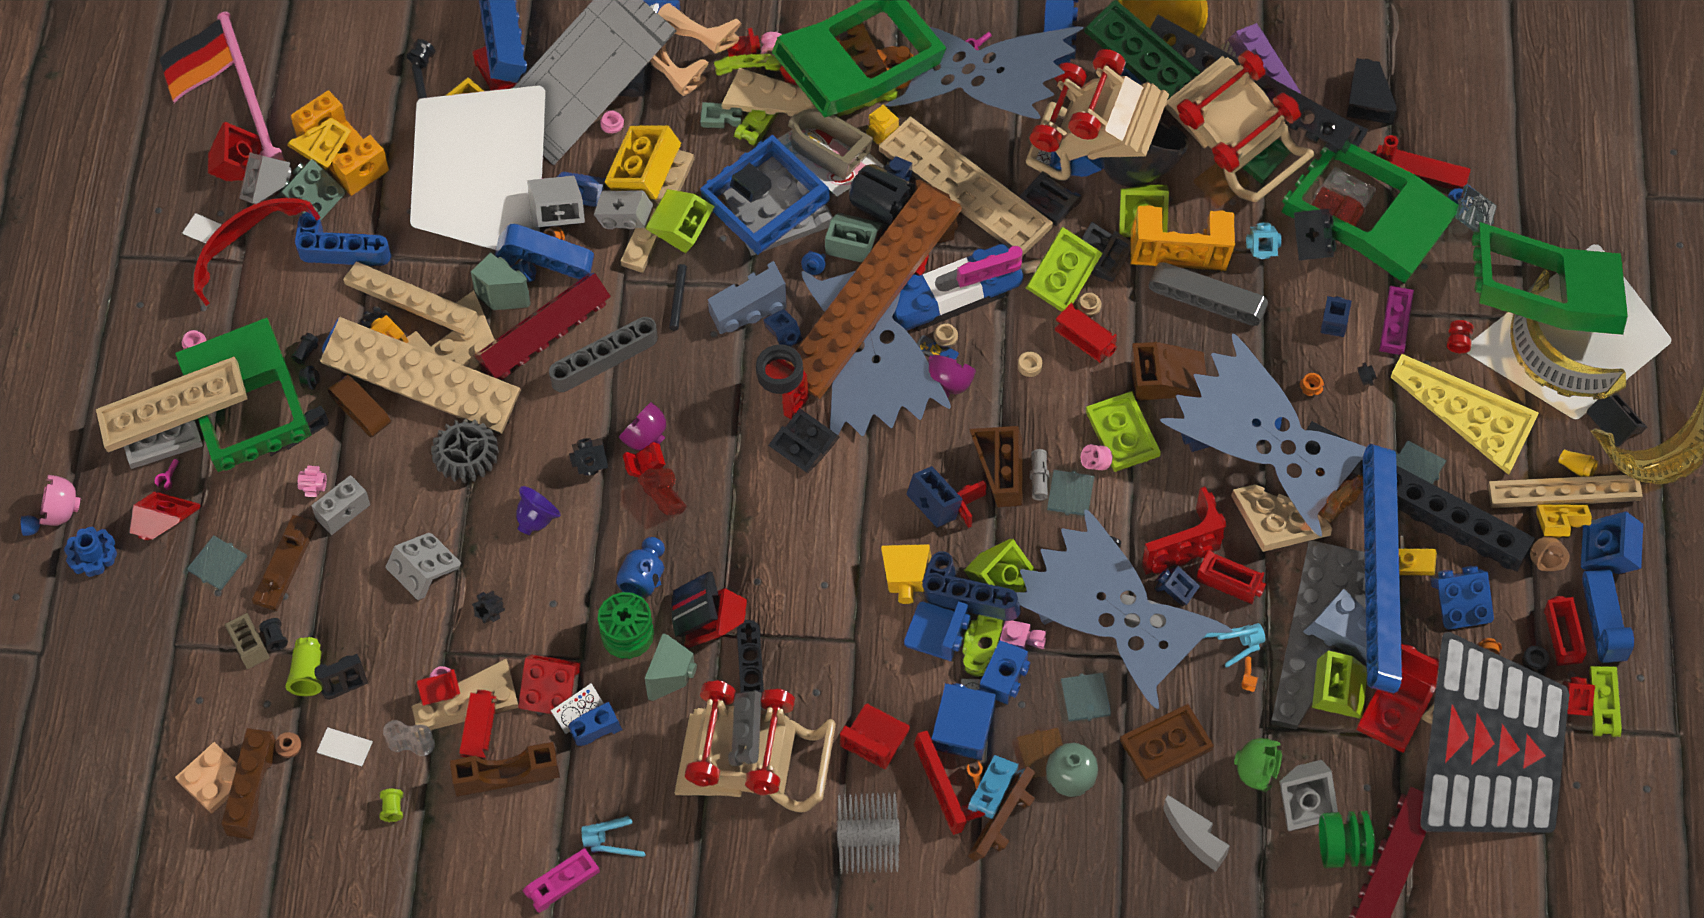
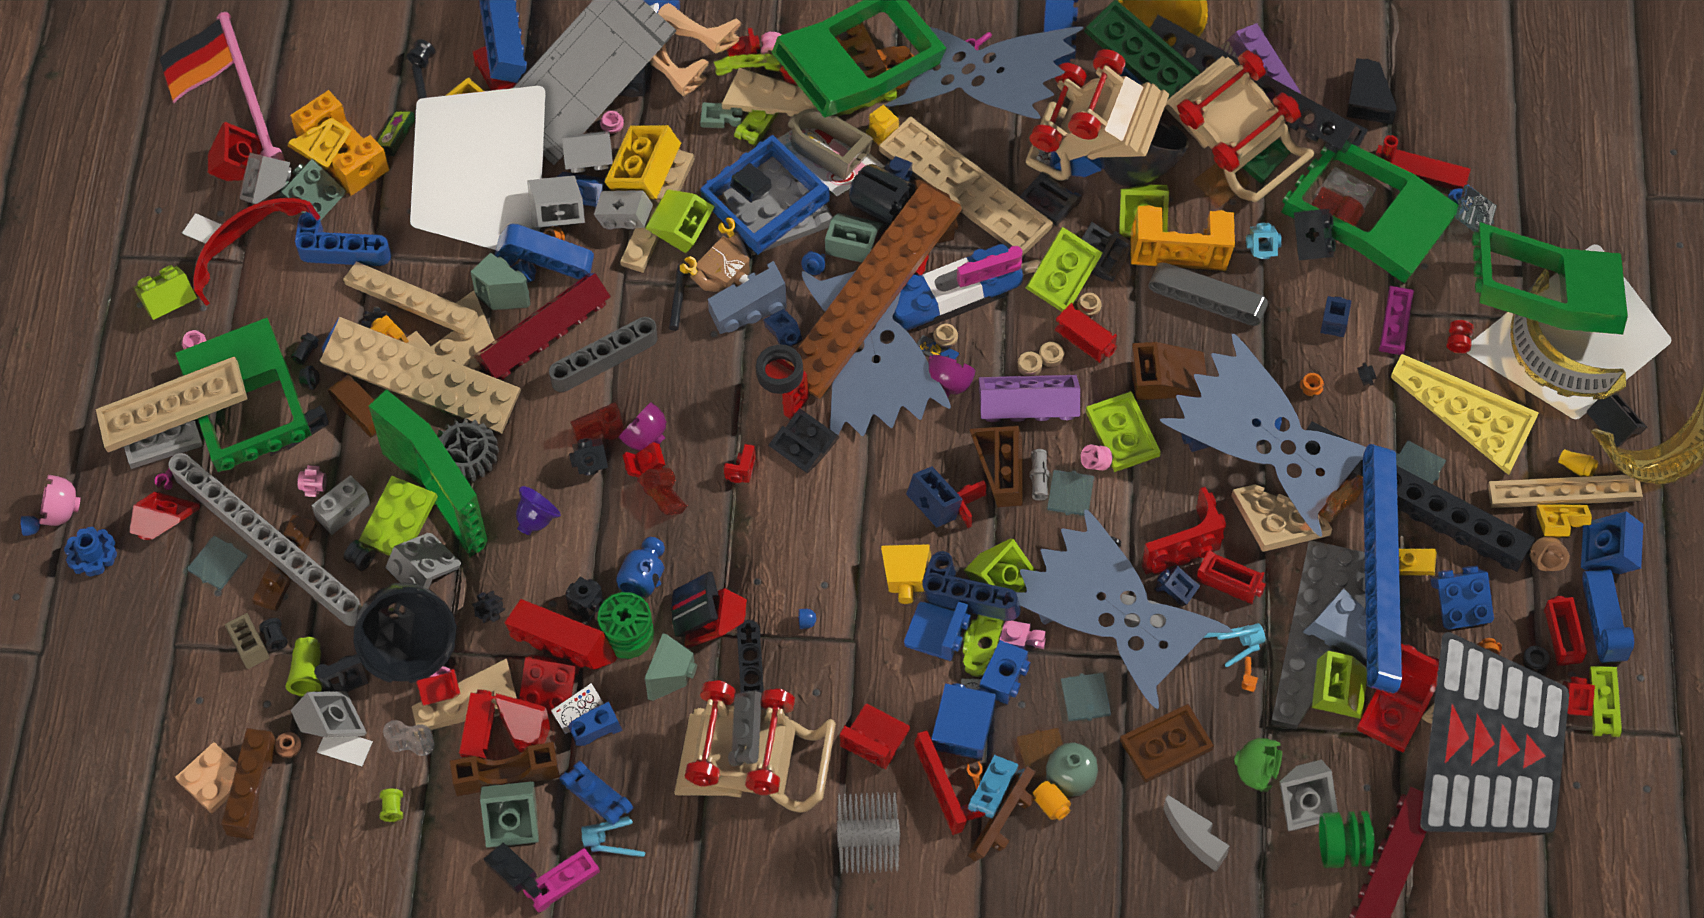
(164, 291): none -> lime slope
(269, 547): none -> light grey beam
(328, 715): none -> light grey slope
(359, 555): none -> black wheel
(396, 131): none -> slope
(397, 515): none -> lime plate
(405, 645): none -> black piece
(419, 453): none -> green window
(509, 814): none -> sand green slope
(513, 870): none -> black plate
(523, 721): none -> slope
(559, 635): none -> red wedge
(584, 597): none -> black brick
(587, 151): none -> light grey slope
(596, 793): none -> blue plate
(602, 421): none -> clear red plate
(723, 264): none -> medium nougat torso
(744, 466): none -> red bracket
(807, 618): none -> blue hinge
(1029, 397): none -> medium lavender slope
(1051, 354): none -> tan tile
(1052, 800): none -> light orange brick

